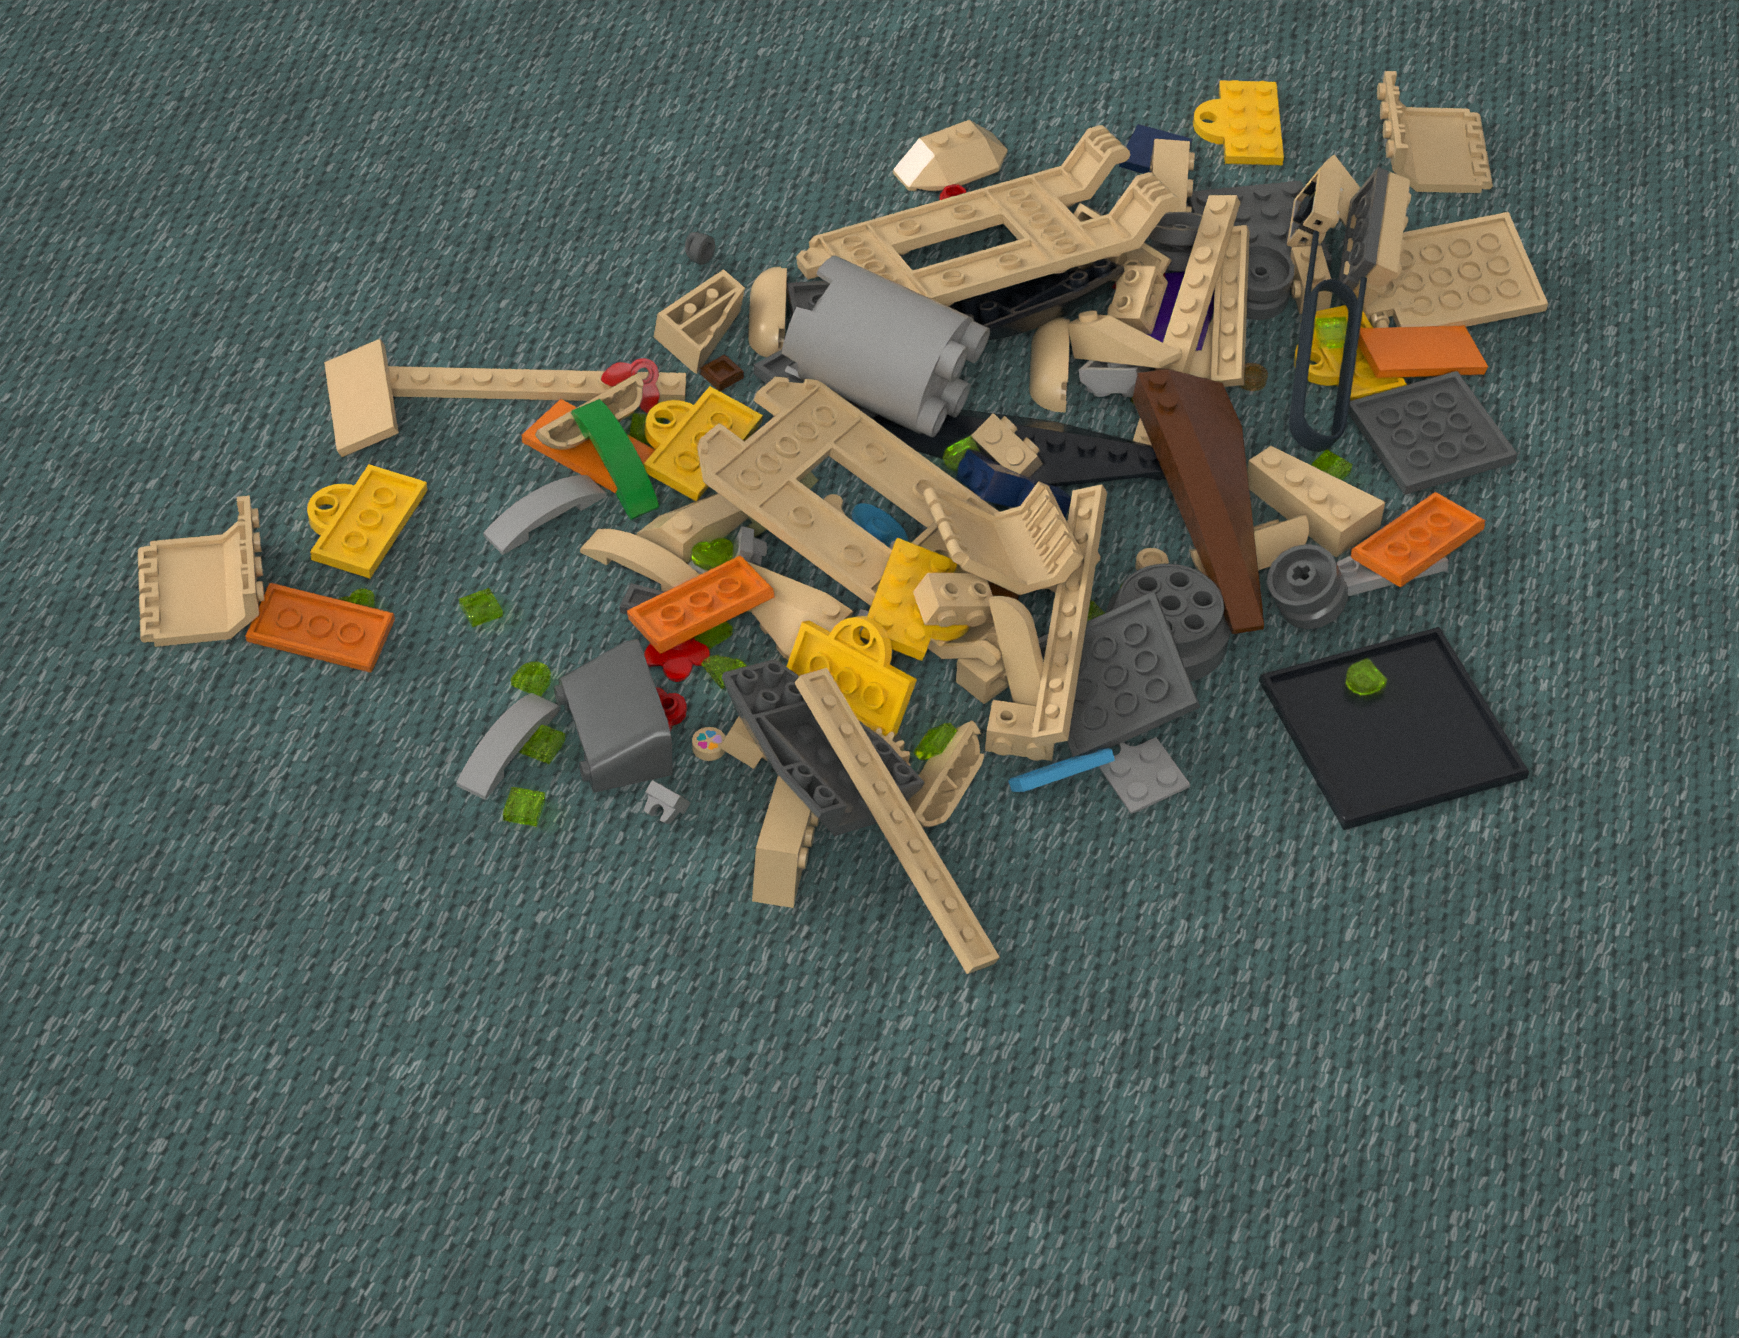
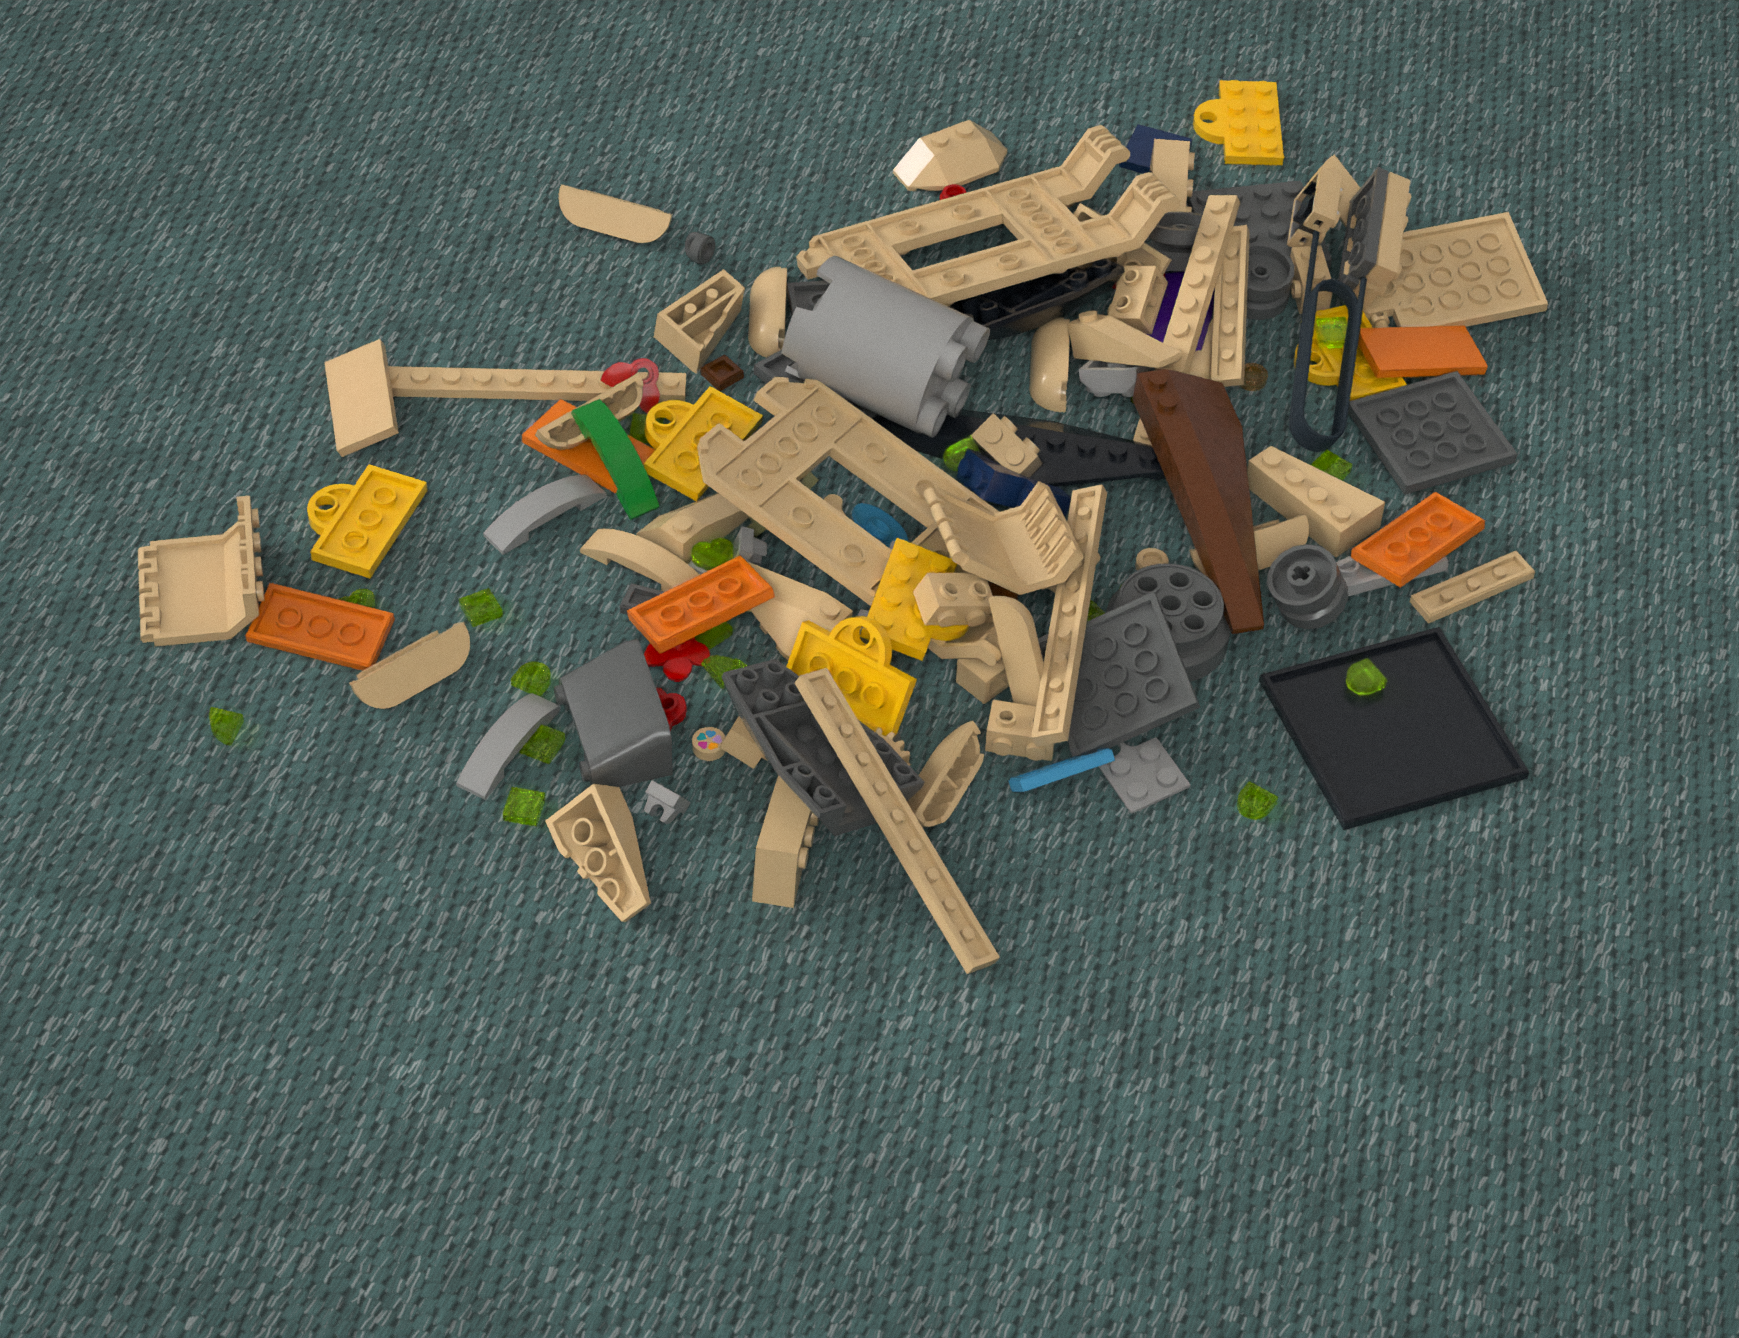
(225, 724): none -> clear neon green tile
(413, 668): none -> tan brick
(604, 844): none -> tan wedge
(613, 215): none -> tan brick
(935, 741): clear neon green tile -> none
(1255, 801): none -> clear neon green tile
(1433, 145): tan hinge -> none
(1472, 586): none -> tan tile

